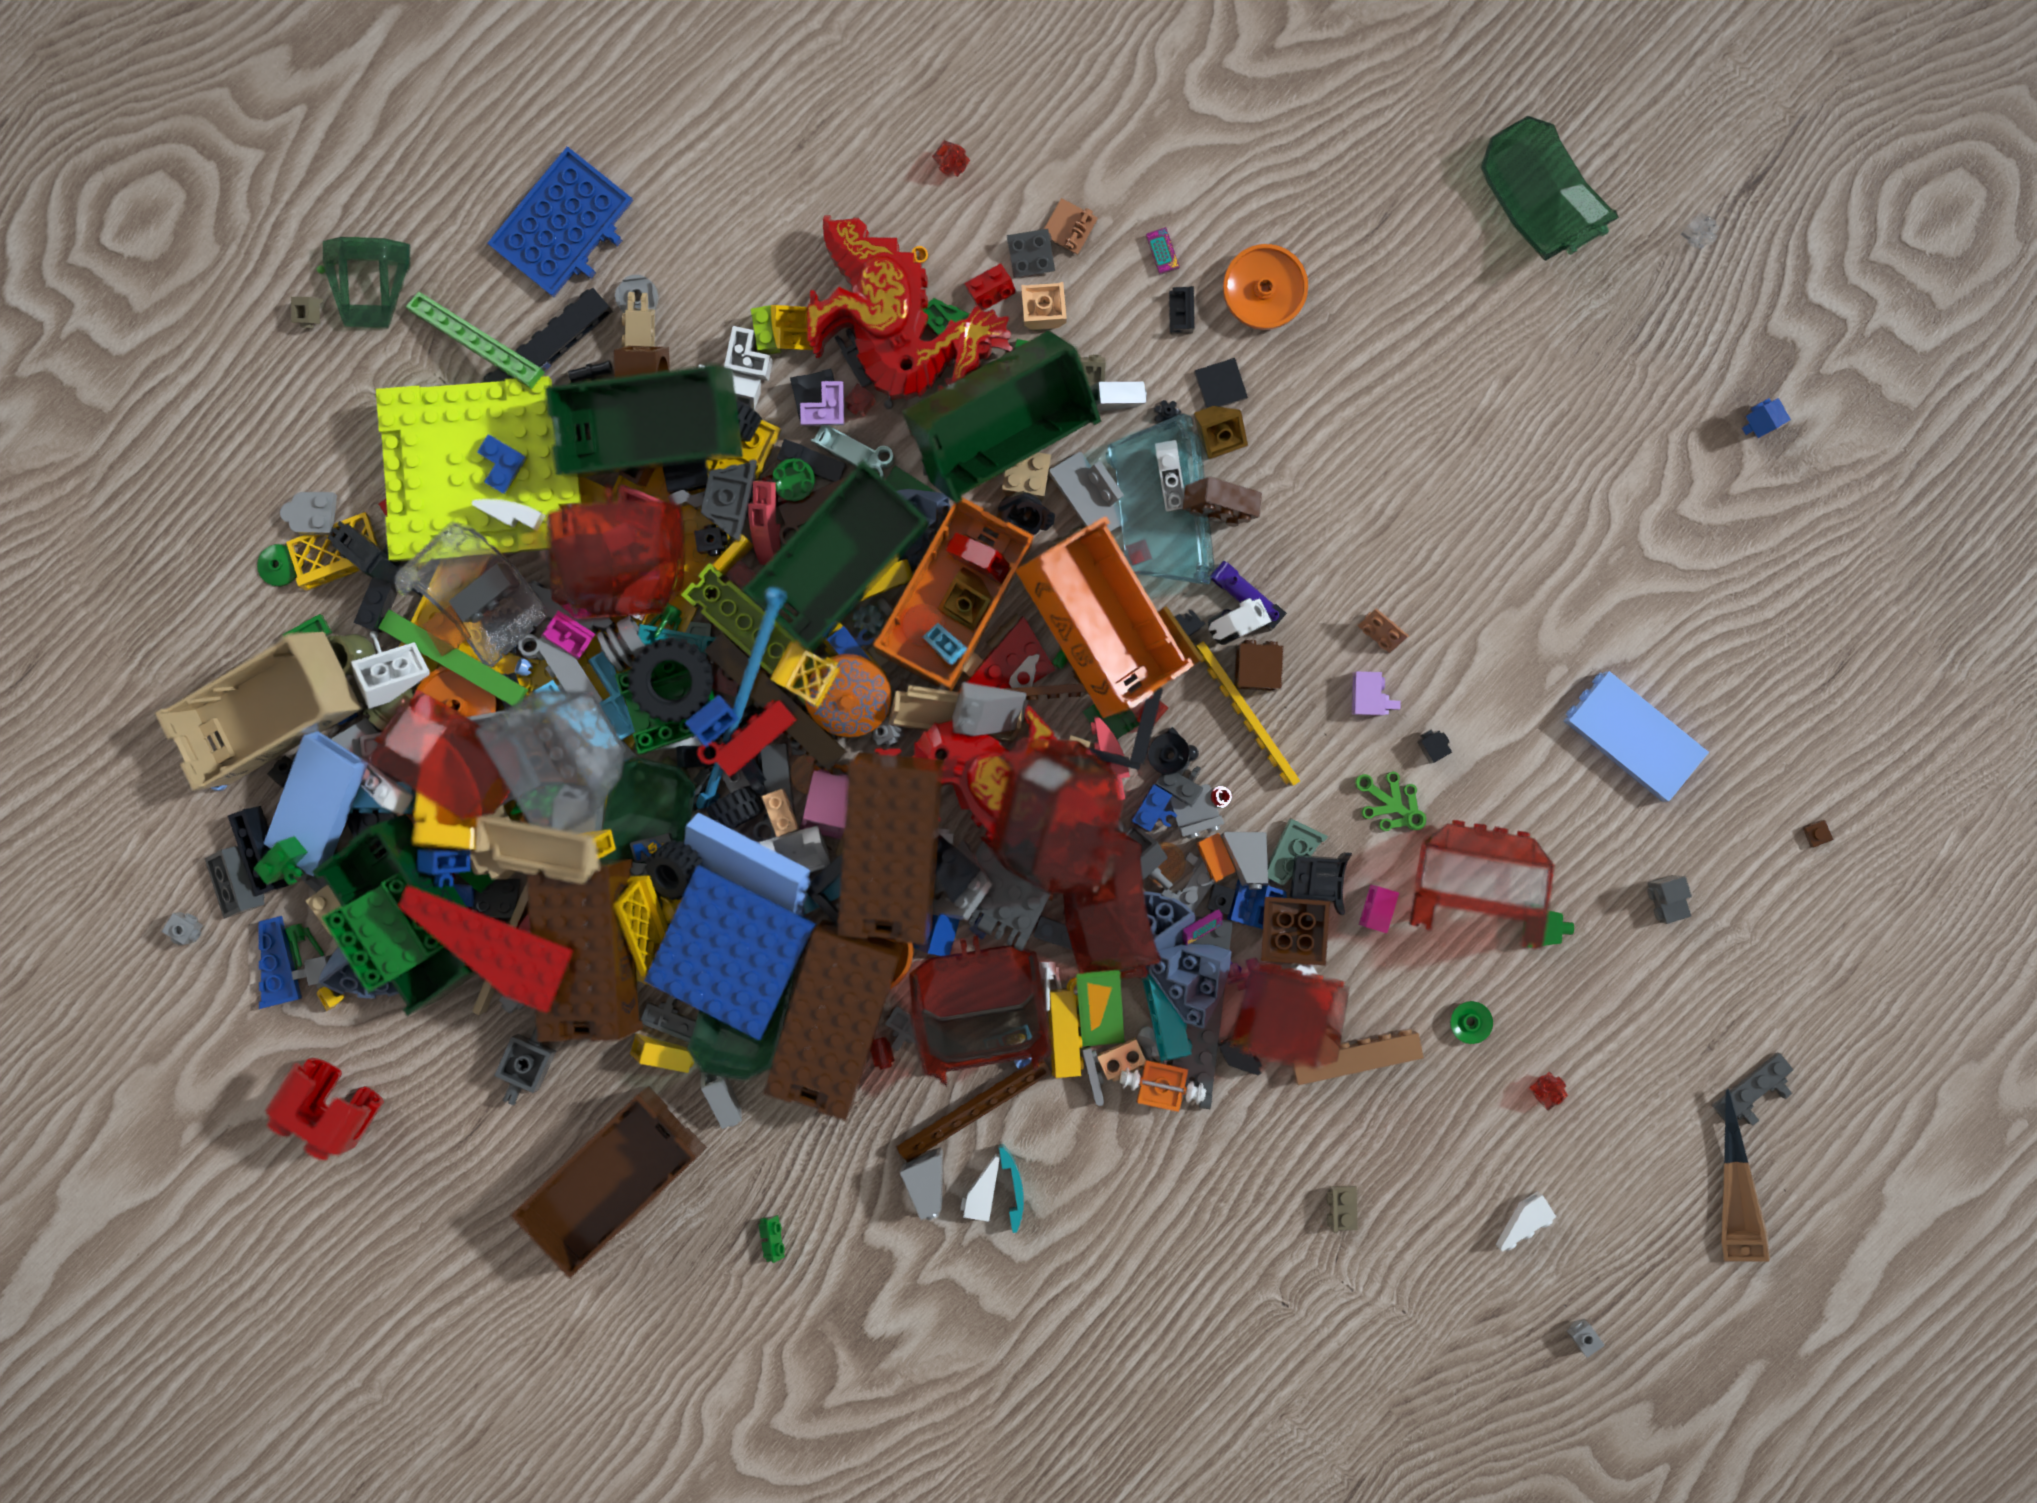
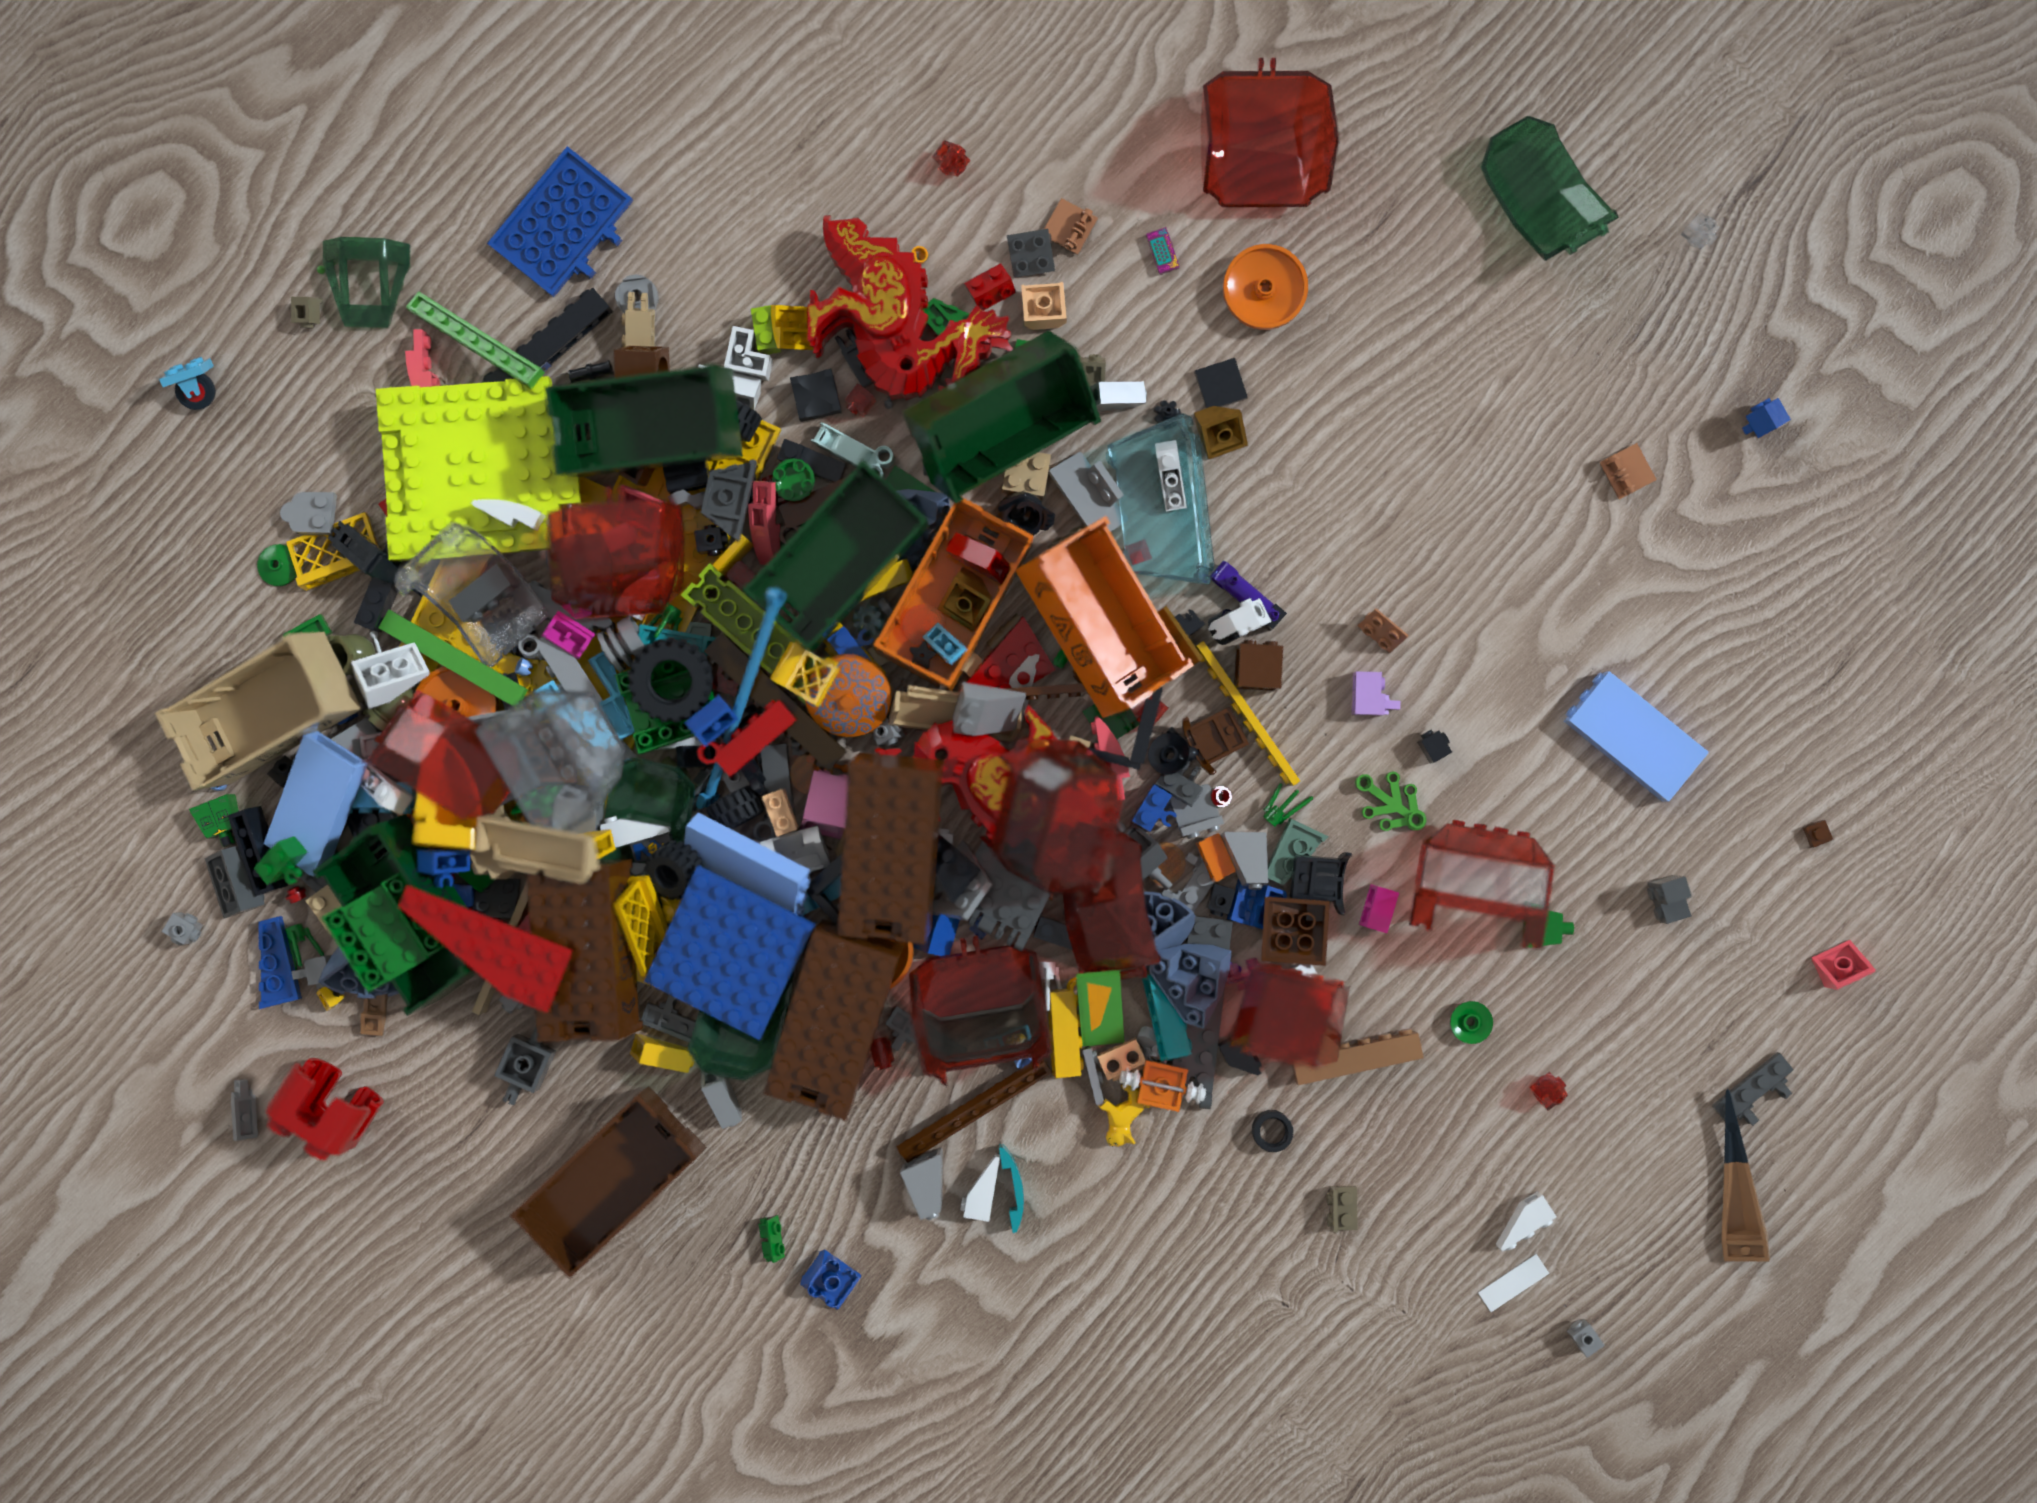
(192, 386): none -> plate
(213, 818): none -> green torso
(243, 1111): none -> light grey hinge
(295, 894): none -> red plate
(374, 1015): none -> medium nougat slope
(419, 363): none -> coral slope
(447, 631): clear orange piece -> none
(506, 461): blue plate -> none
(629, 831): none -> white slope
(829, 411): lavender plate -> none
(830, 1279): none -> blue slope
(928, 654): none -> black plate
(1121, 1116): none -> yellow animal
(1181, 310): black hinge -> none
(1202, 927): magenta tile -> none
(1214, 737): none -> reddish brown piece
(1222, 501): reddish brown brick -> none
(1267, 137): none -> clear red windscreen
(1270, 1147): none -> black tyre
(1275, 814): none -> green plant
(1513, 1283): none -> white sticker
(1627, 471): none -> nougat hinge
(1842, 965): none -> coral slope

